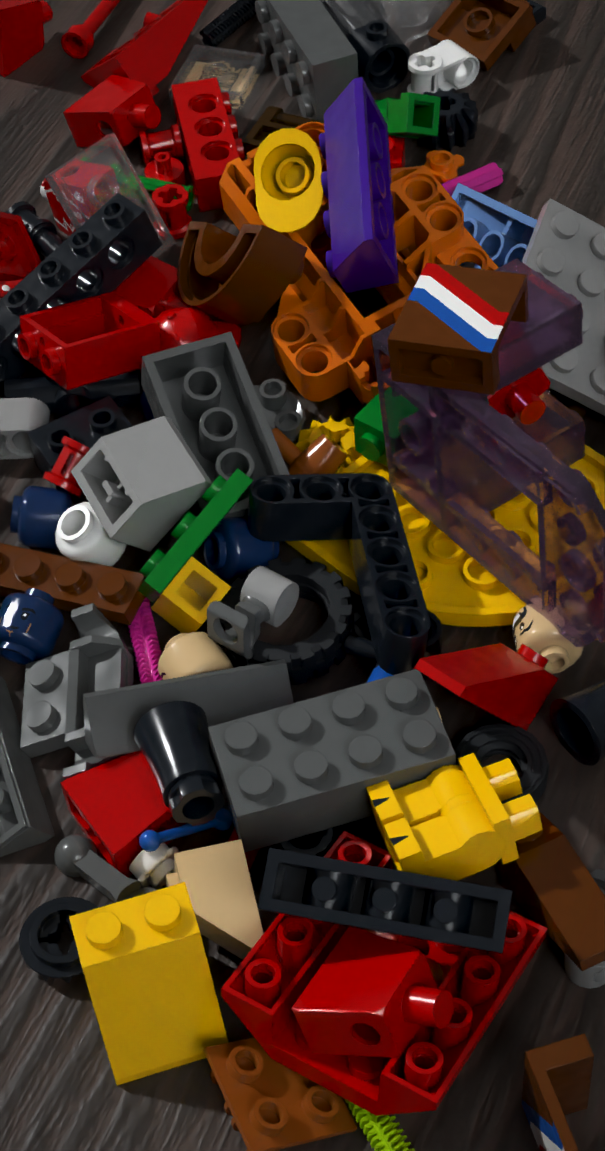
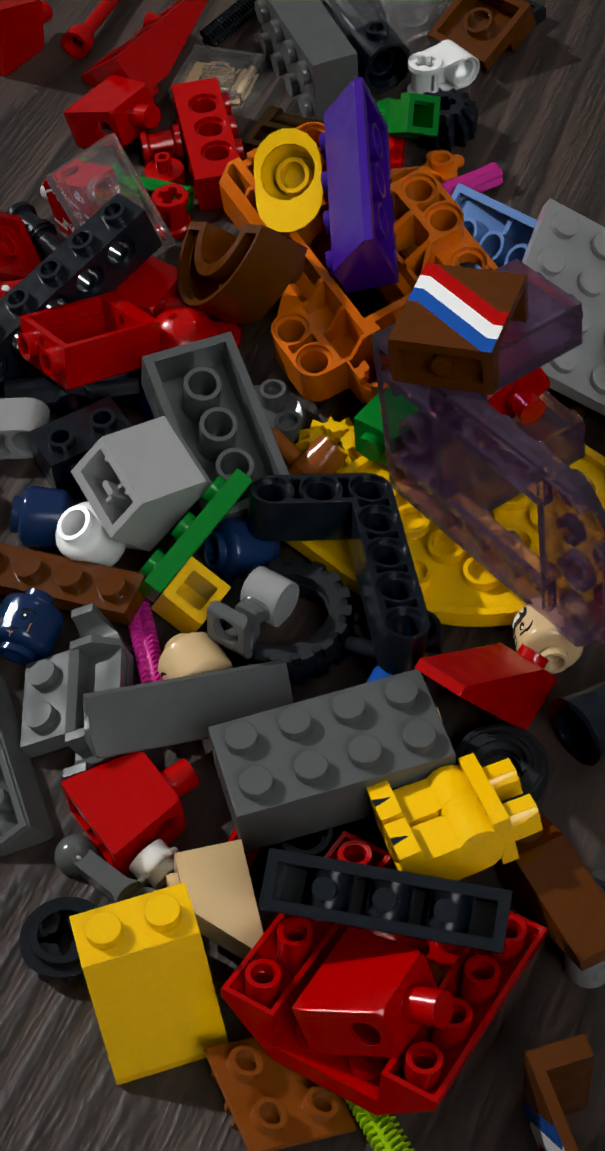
(66, 461): red bush -> none
(151, 840): blue hinge -> none
(182, 760): black plant -> none

